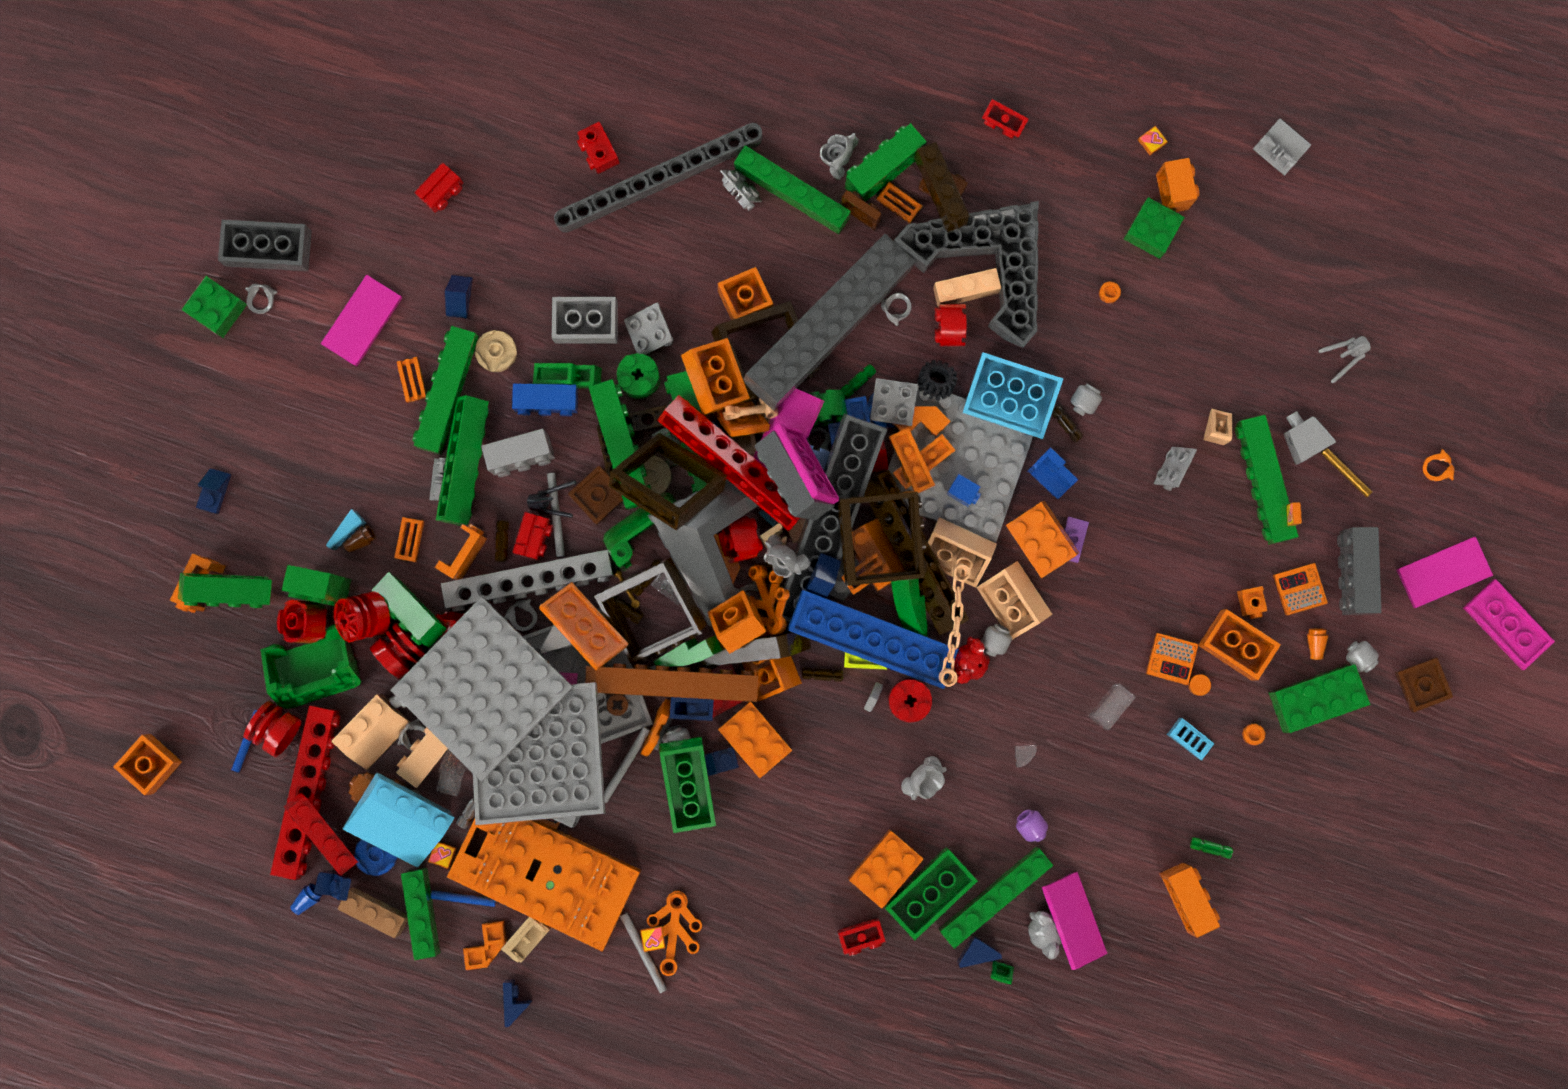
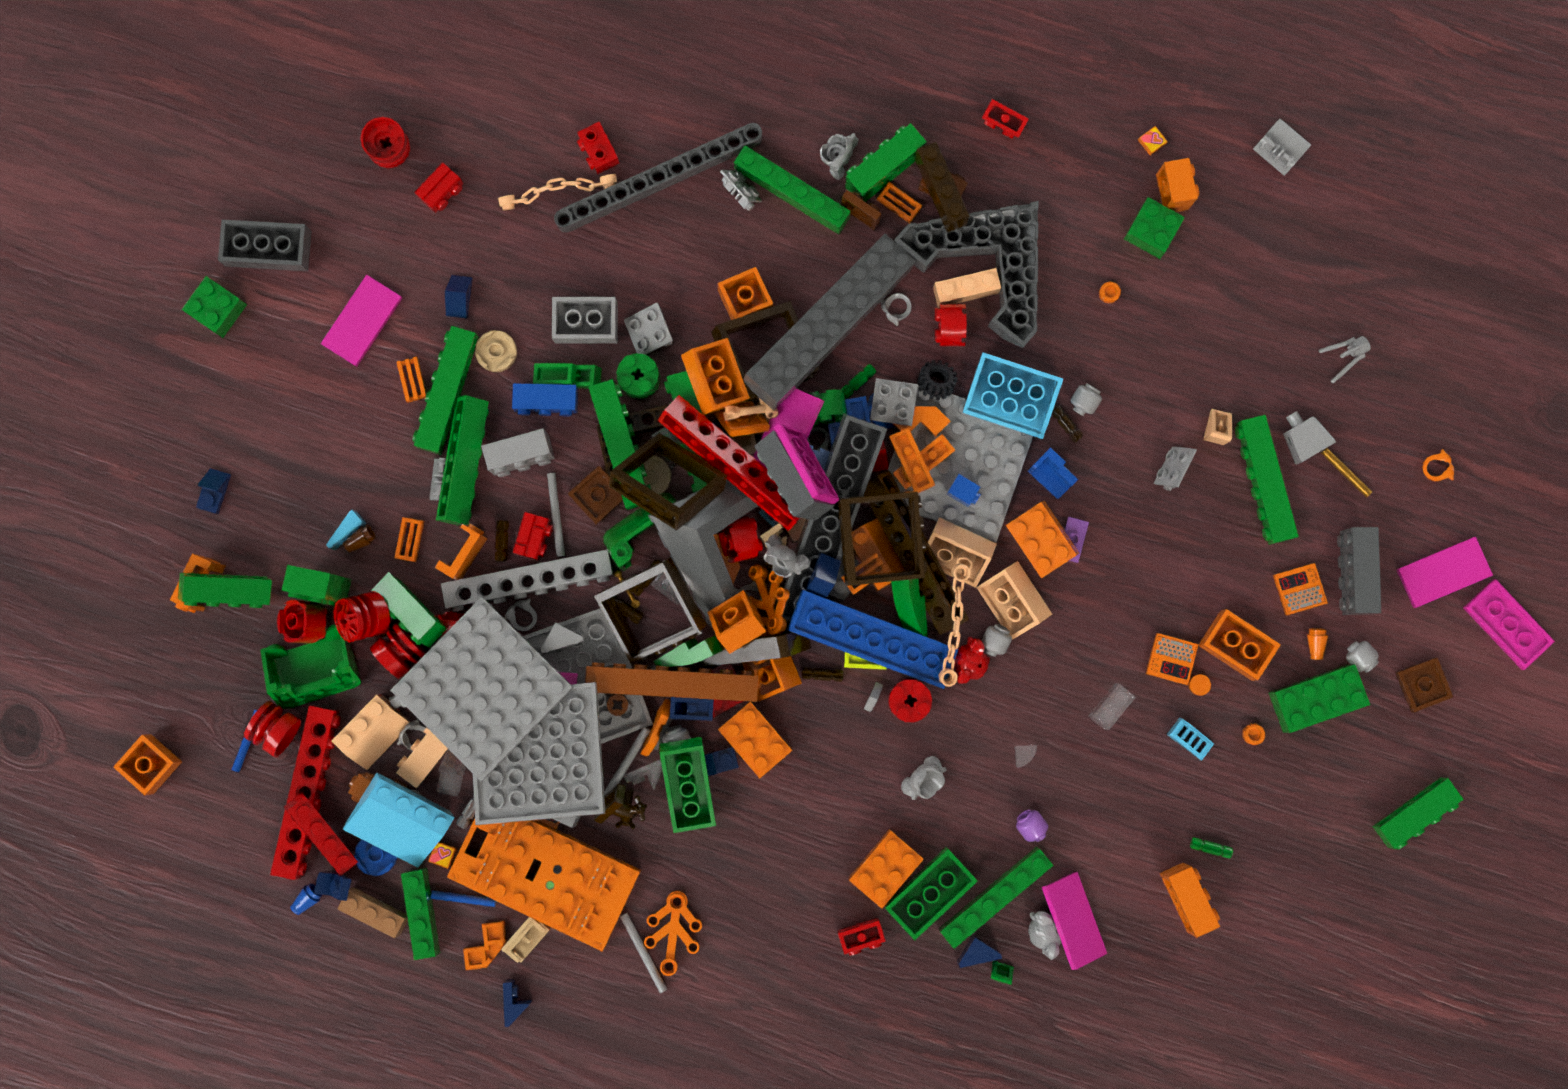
(252, 291): light grey piece -> none
(381, 132): none -> red wheel
(508, 202): none -> light nougat piece
(541, 500): black plant -> none
(583, 626): orange tile -> none
(622, 807): none -> dark brown piece
(652, 770): none -> clear slope
(653, 938): tile -> none
(1245, 599): orange brick -> none
(1294, 514): orange tile -> none
(1418, 813): none -> green brick

